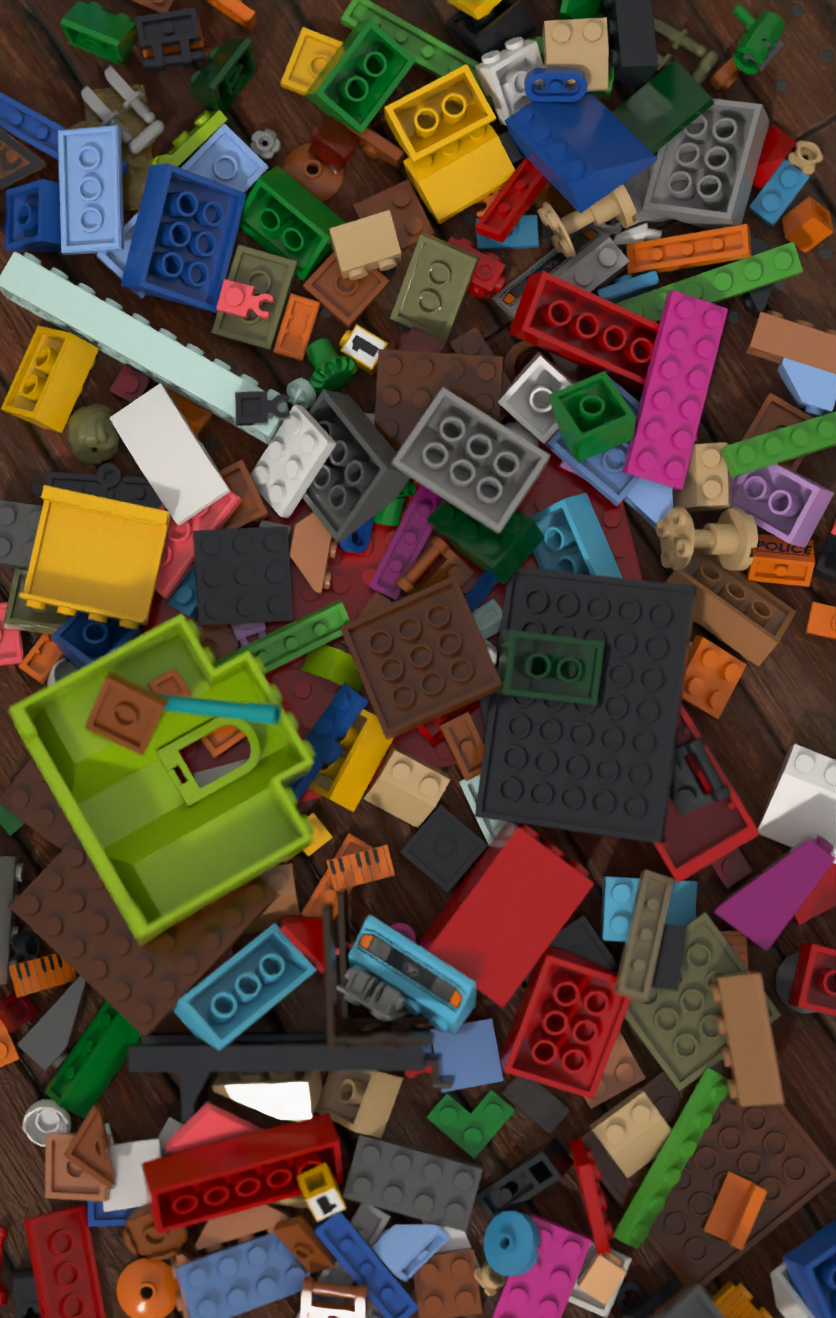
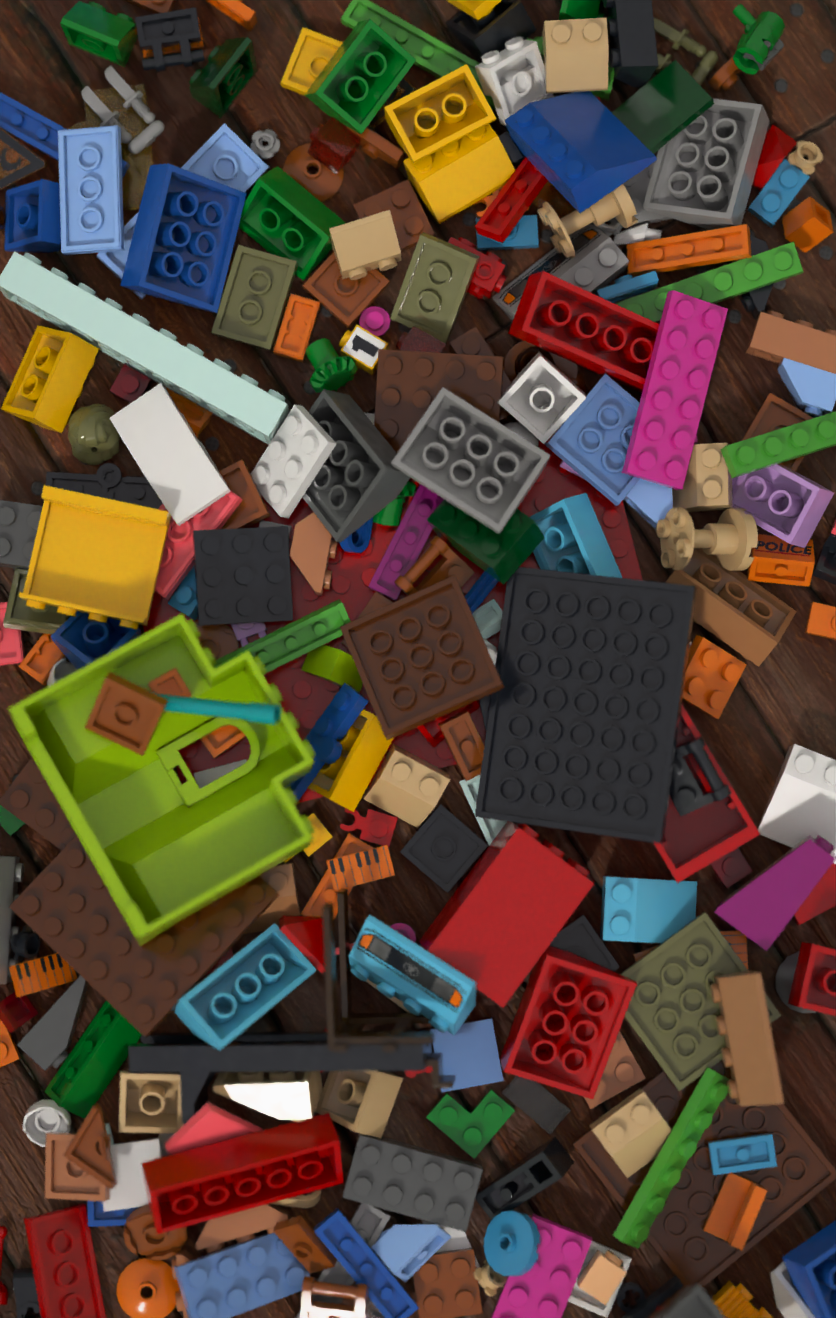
(150, 1102): none -> tan slope
(187, 143): lime plate -> none
(239, 299): coral plate -> none
(254, 408): black plate -> none
(301, 393): light aqua tile -> none
(321, 1192): yellow brick -> none
(375, 320): none -> dark pink plate
(375, 827): none -> red plate
(383, 1001): light grey hinge -> none
(550, 667): dark green slope -> none
(554, 85): blue plate -> none
(592, 416): green slope -> none
(592, 1196): red plate -> none
(644, 936): dark tan plate -> none
(669, 958): black tile -> none
(742, 1154): none -> dark azure plate

